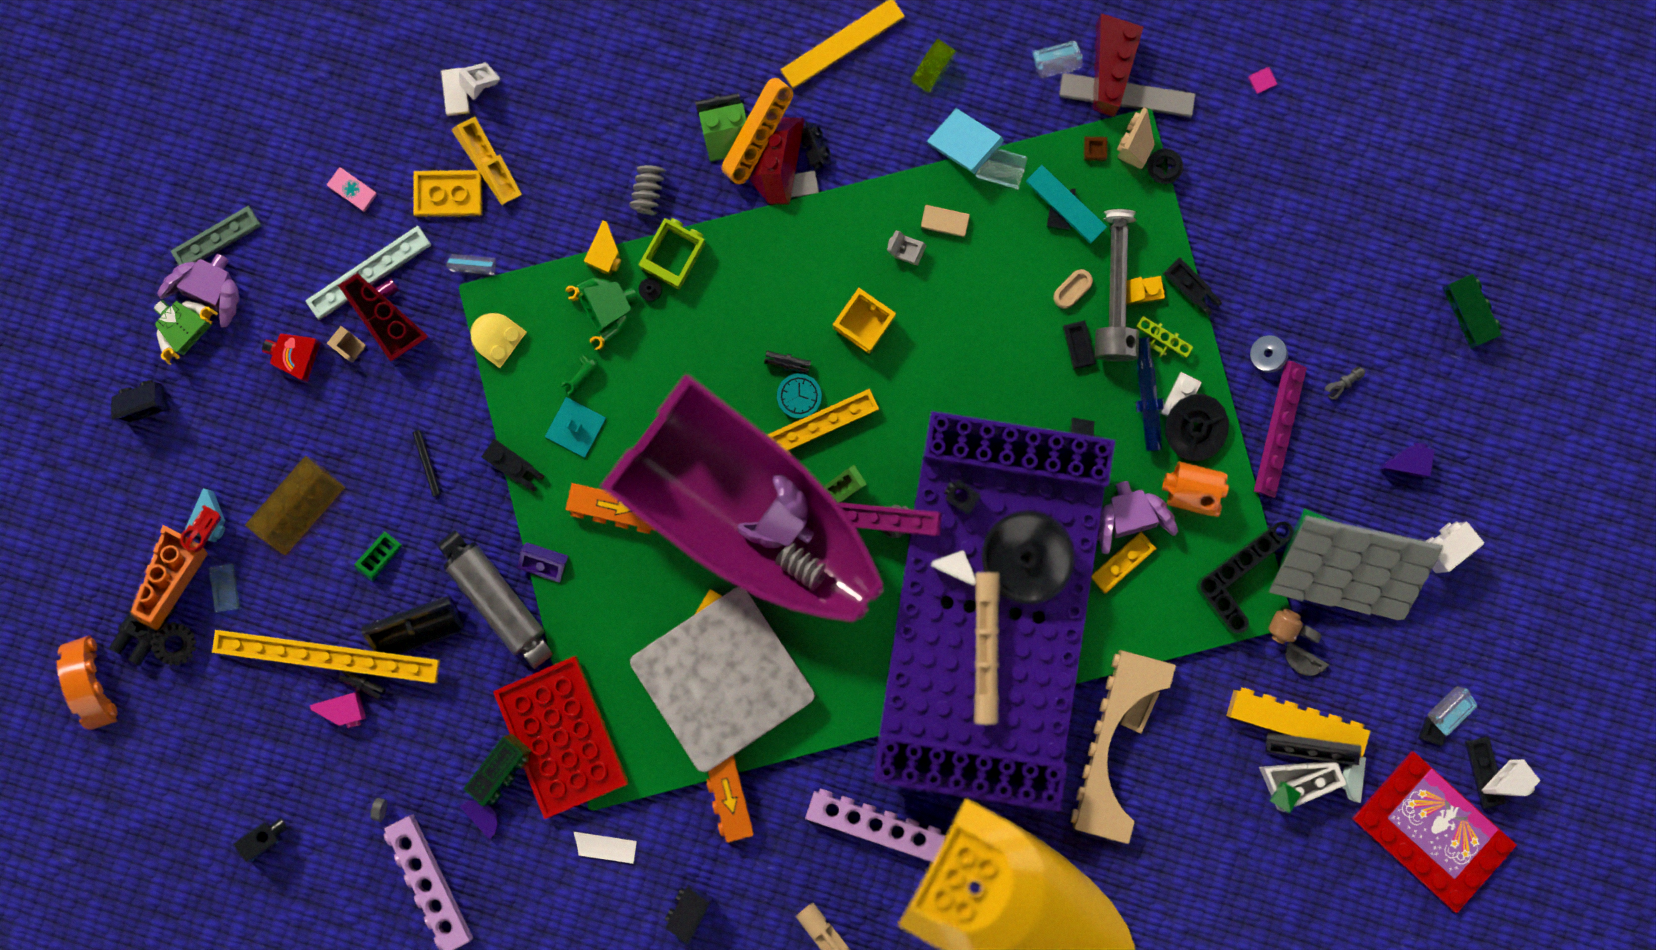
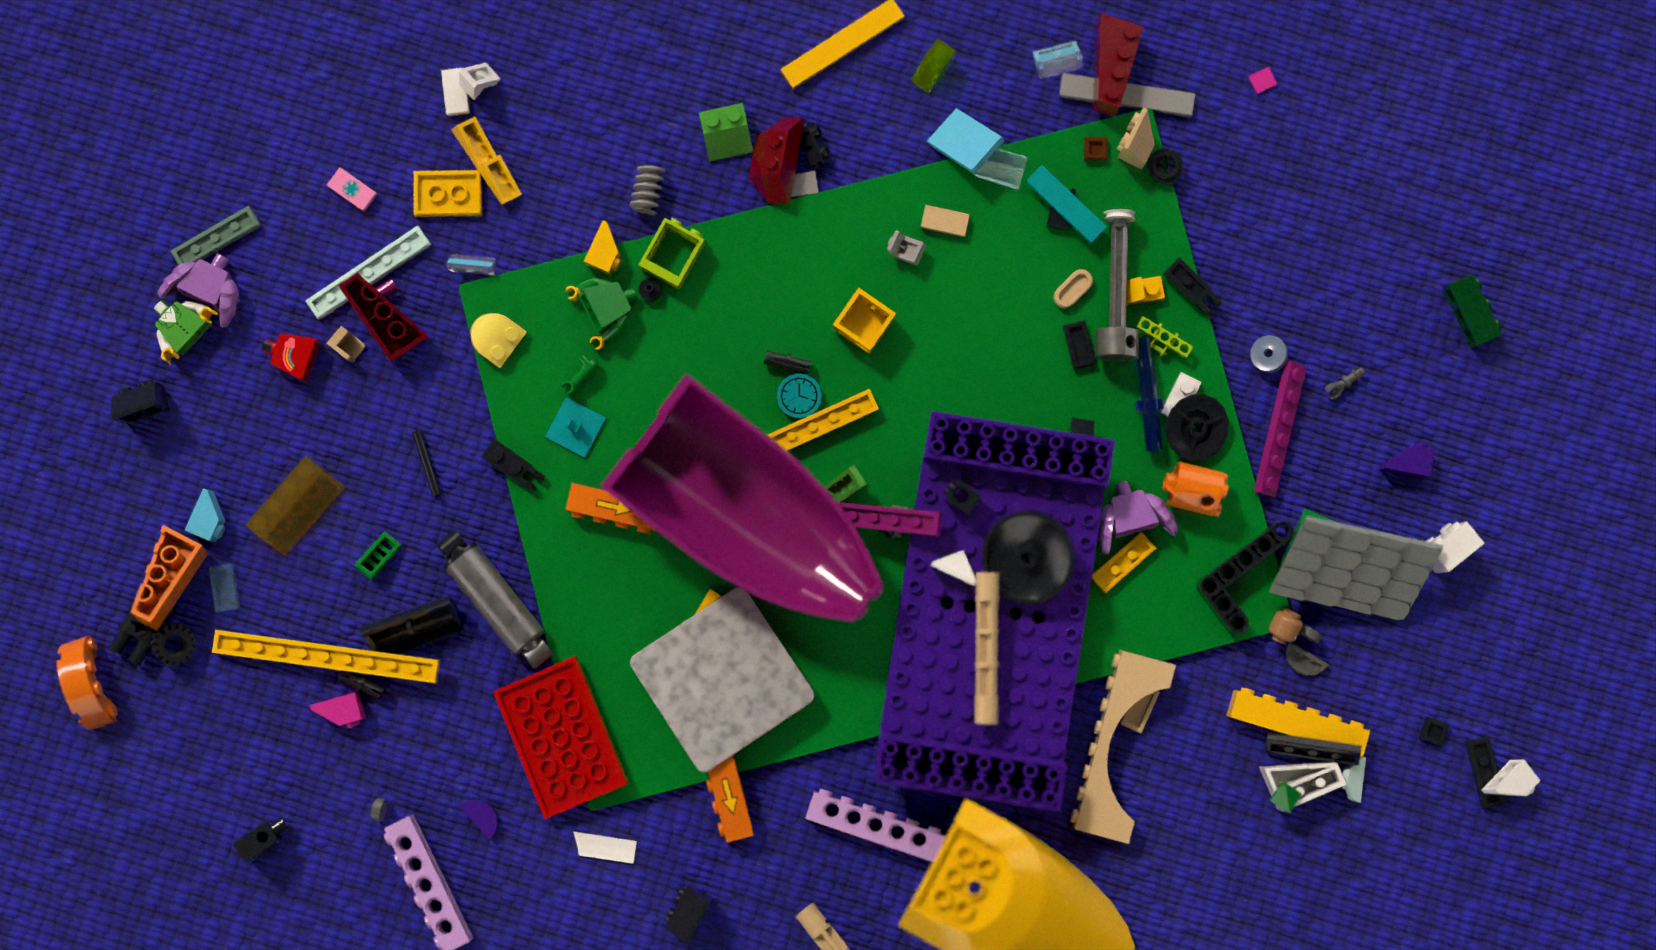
(203, 525): red piece -> none
(498, 770): dark green brick -> none
(542, 562): dark purple slope -> none
(717, 102): black pin -> none
(757, 130): light orange beam -> none
(782, 520): medium lavender torso -> none
(801, 566): light grey piece -> none
(1434, 831): plate -> none
(1452, 709): clear slope -> none

